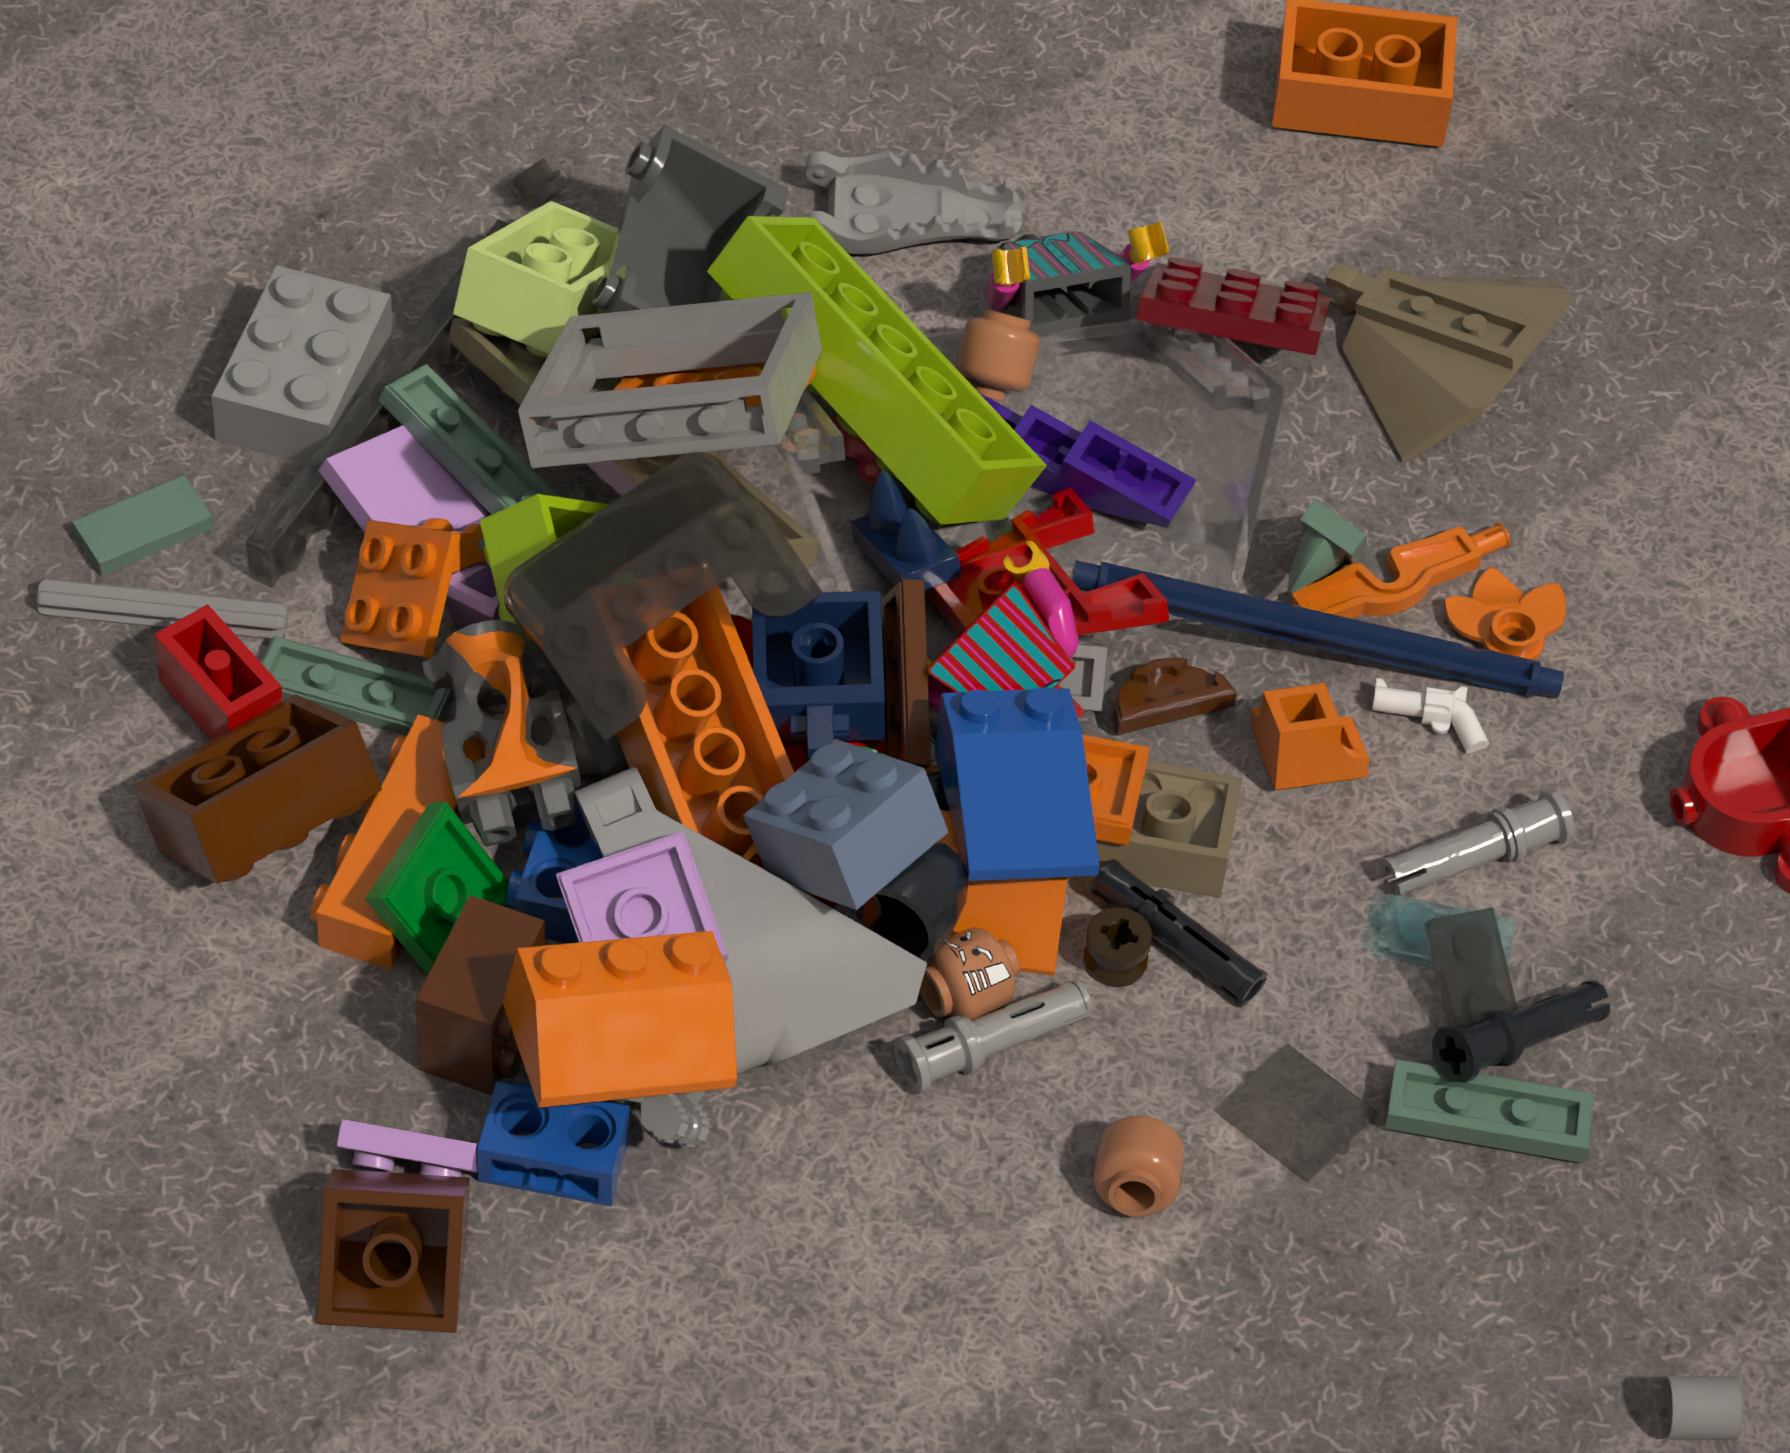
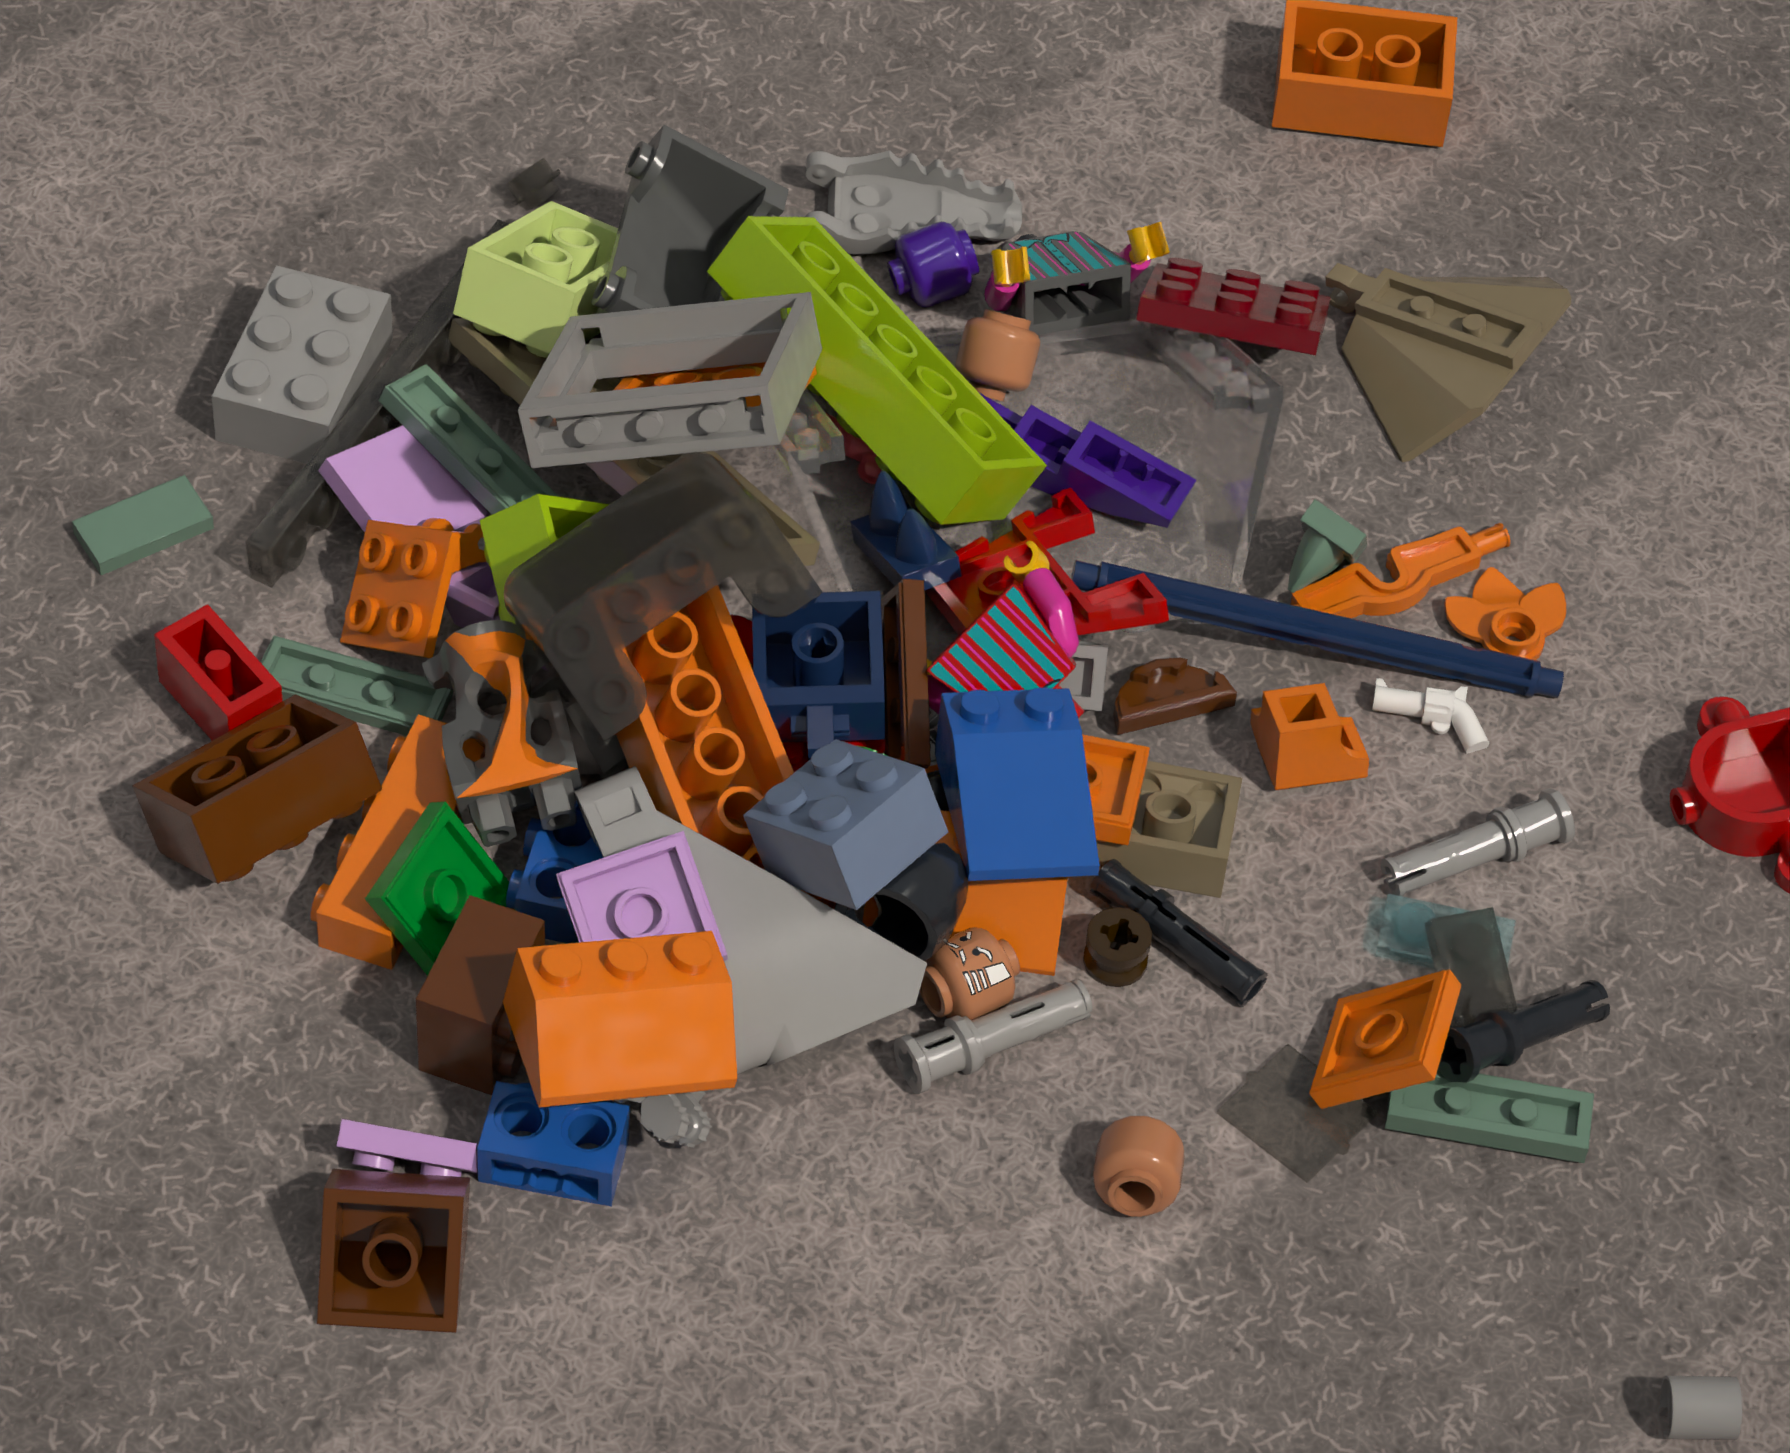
(157, 606): light grey axle -> none
(933, 264): none -> dark purple head
(1385, 1039): none -> orange tile

